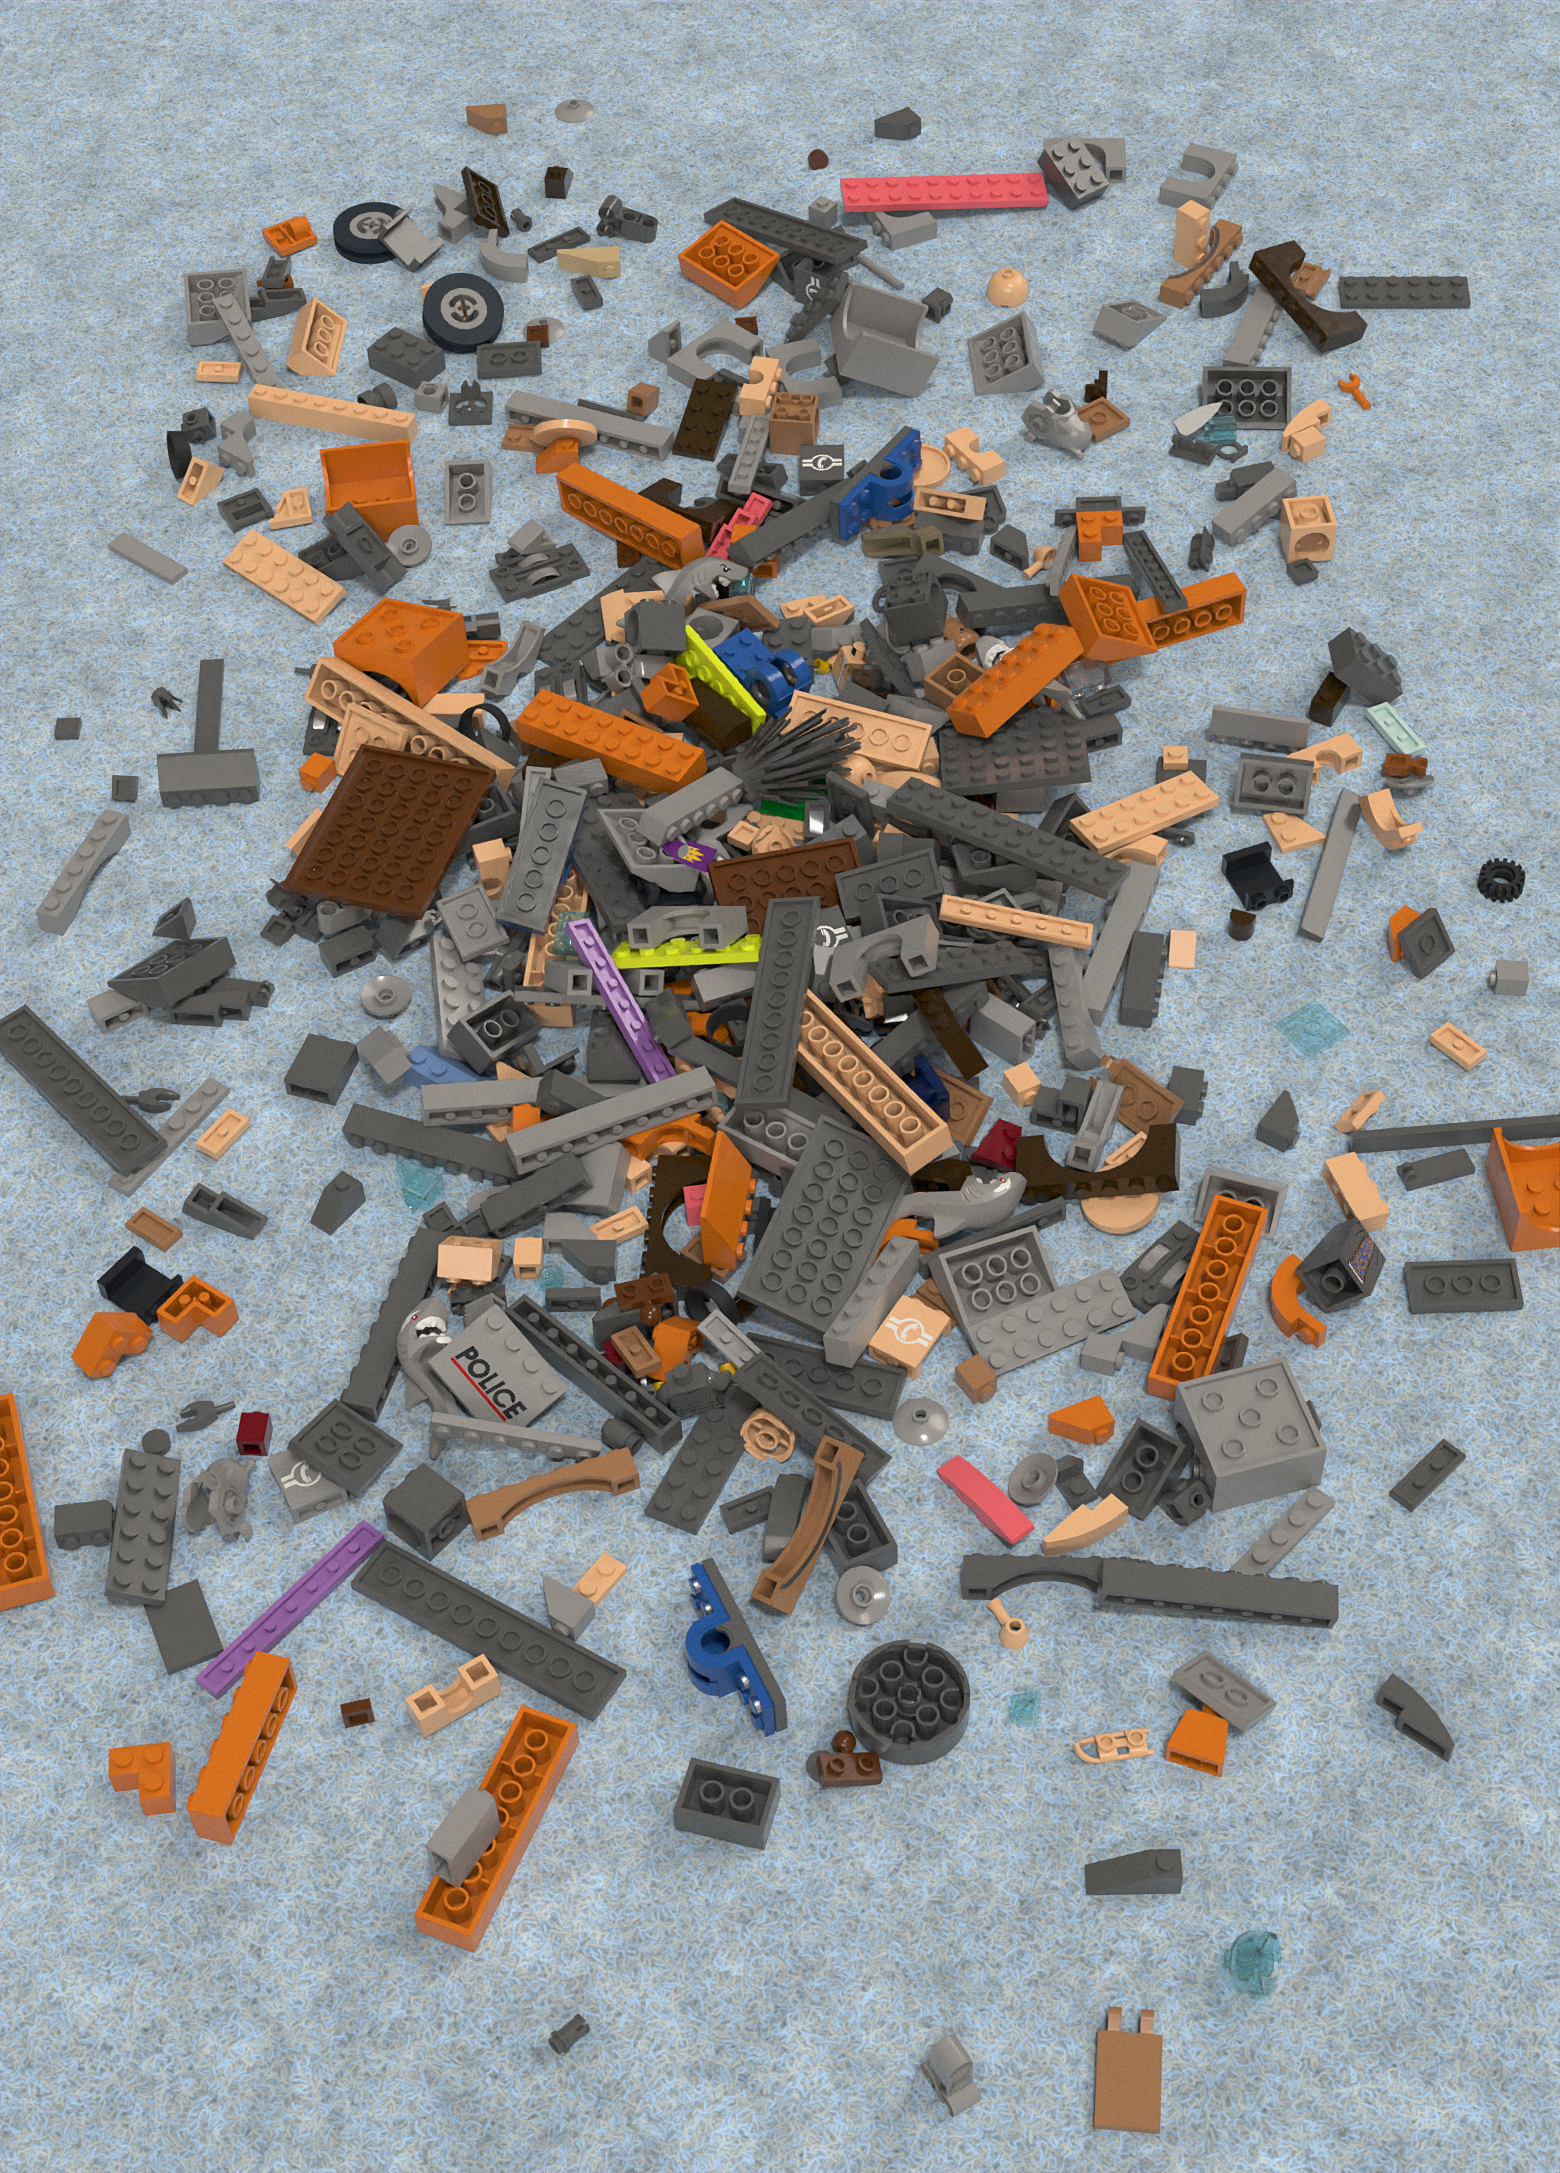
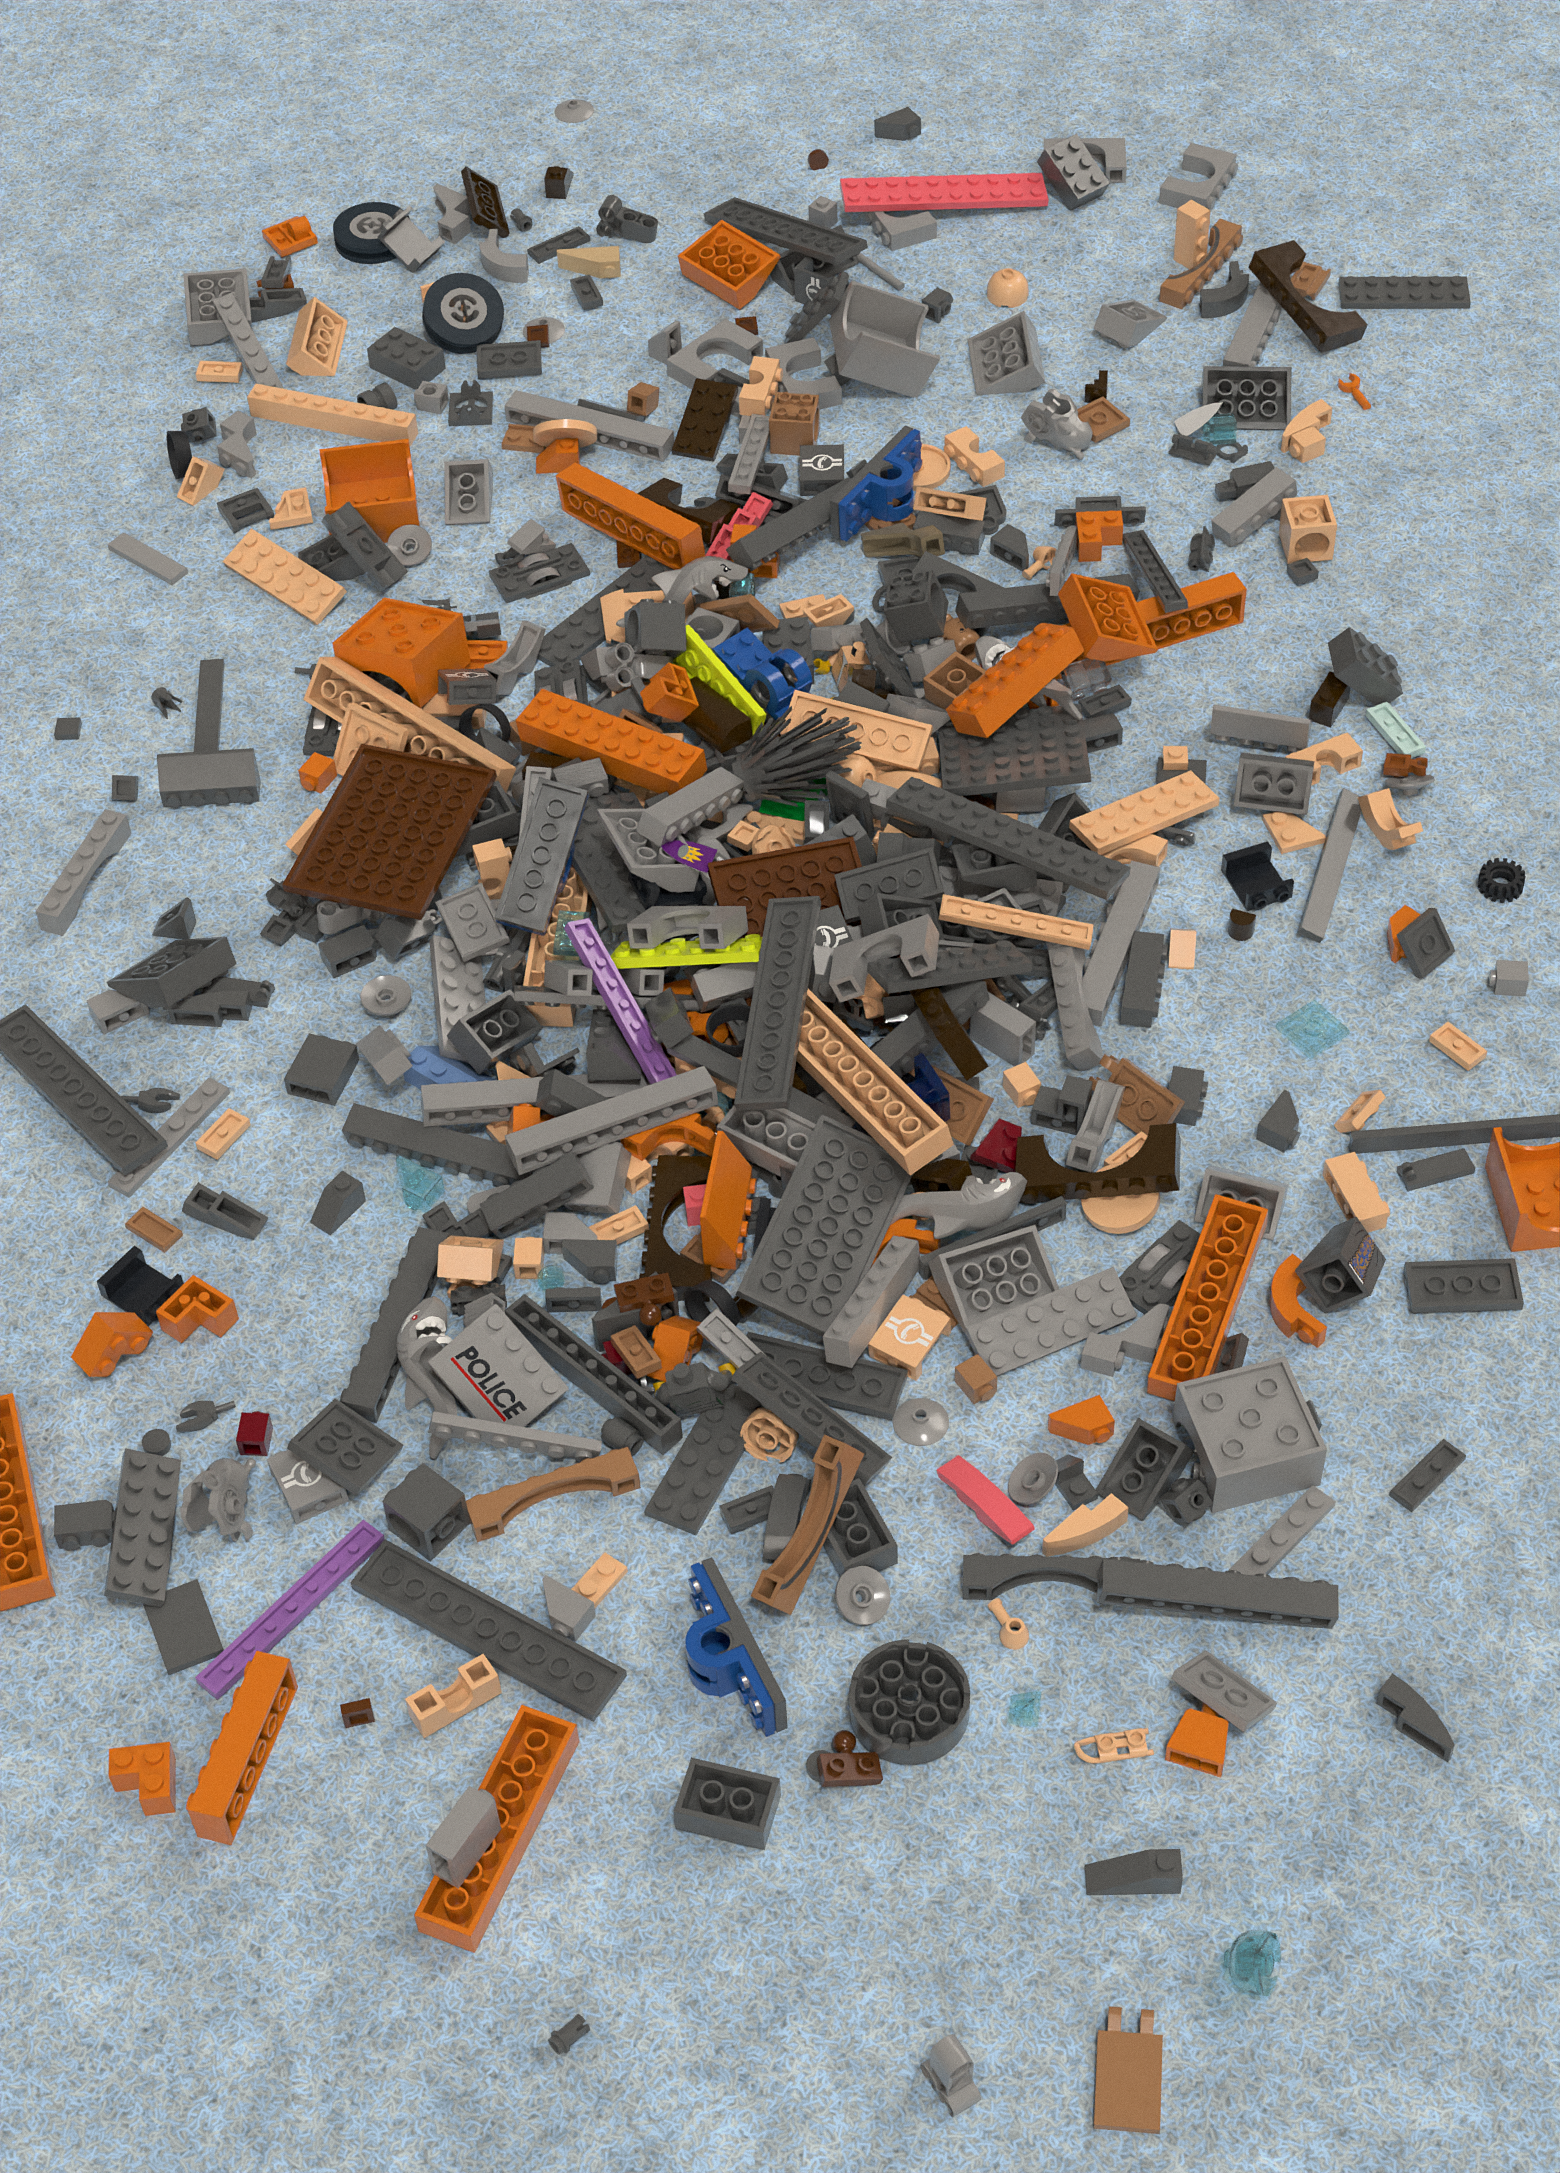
(467, 686): none -> dark grey panel
(488, 118): medium nougat slope -> none

